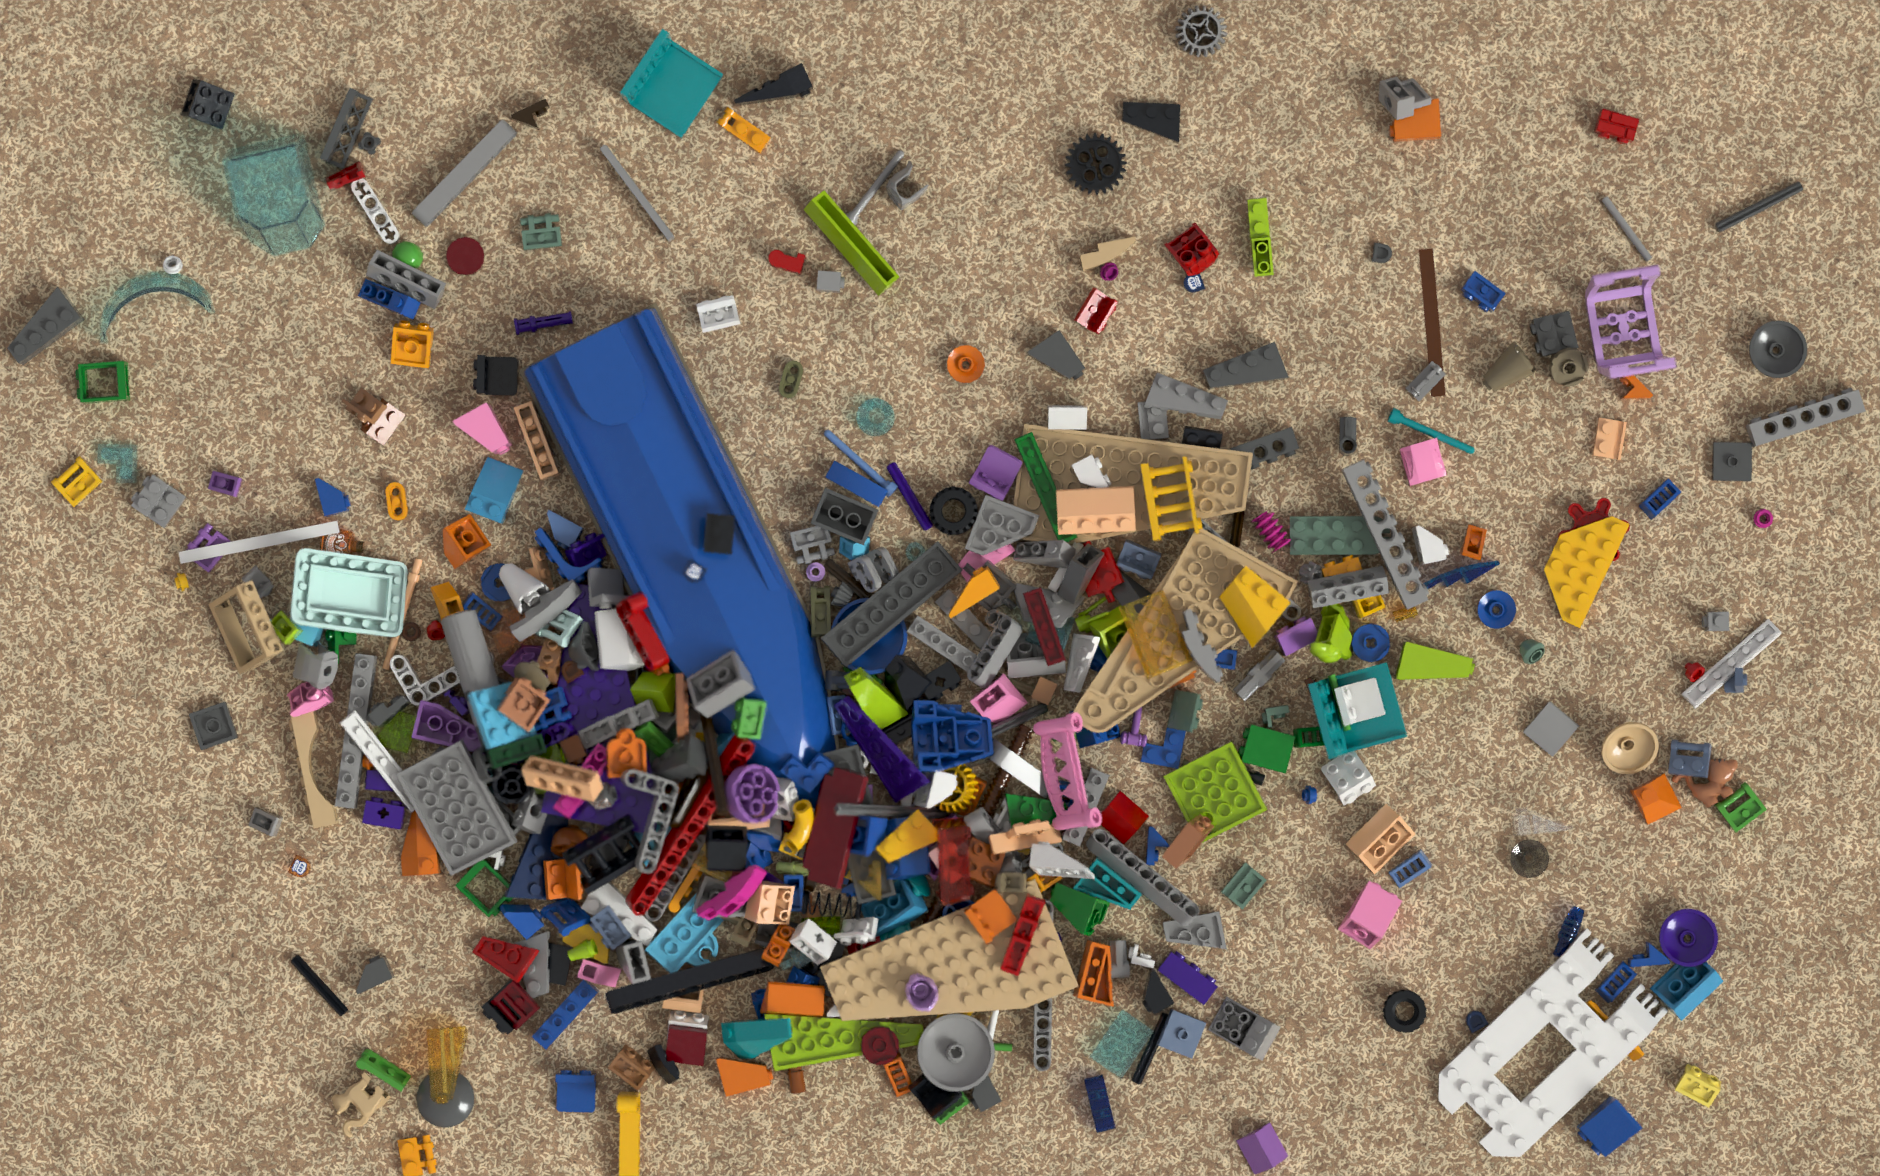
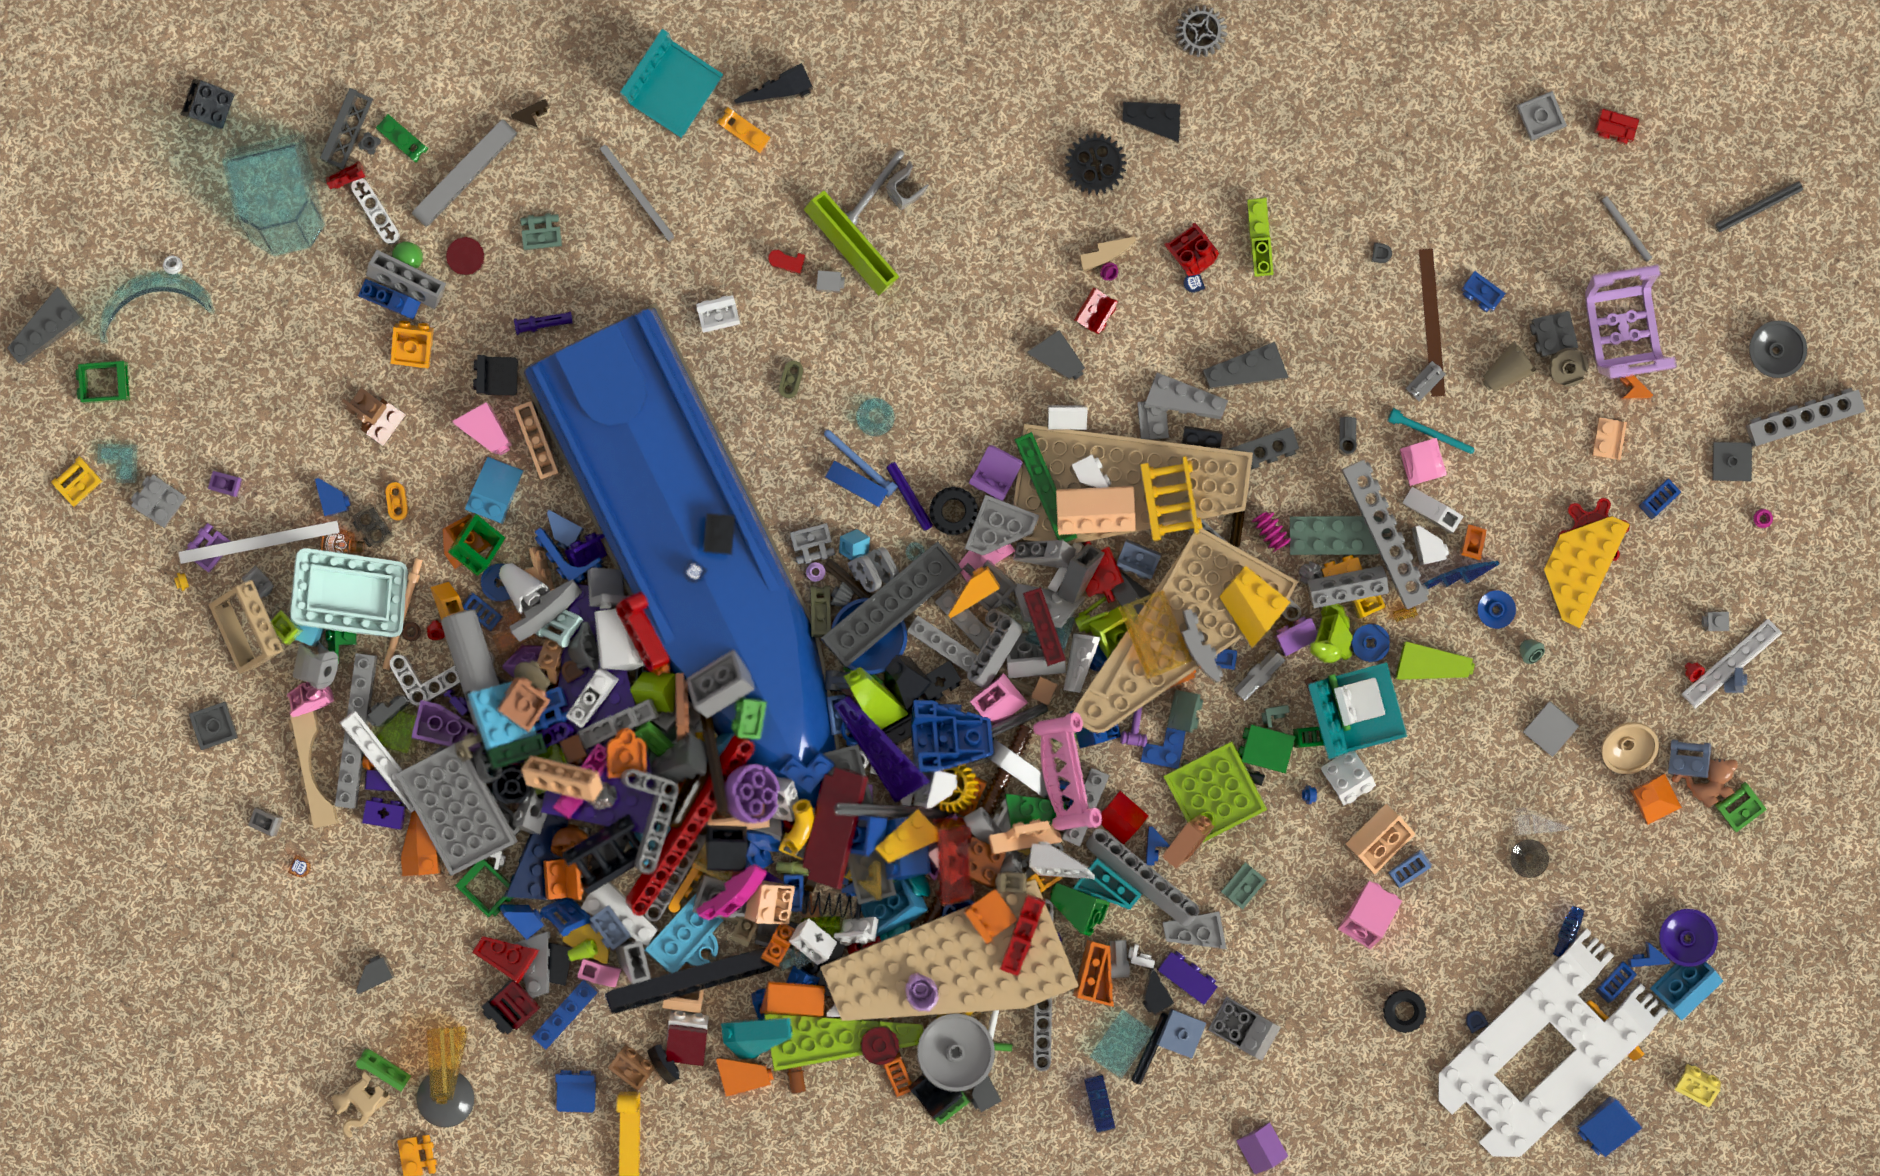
(319, 985): black axle -> none
(376, 523): none -> clear smoke brick
(401, 137): none -> green plate
(461, 550): none -> green window
(462, 747): none -> dark tan bracket
(592, 696): none -> white slope
(844, 516): dark grey slope -> none
(968, 354): orange dish -> none
(1402, 97): light grey brick -> none
(1421, 126): orange slope -> none
(1433, 510): none -> white slope
(1541, 116): none -> light grey plate

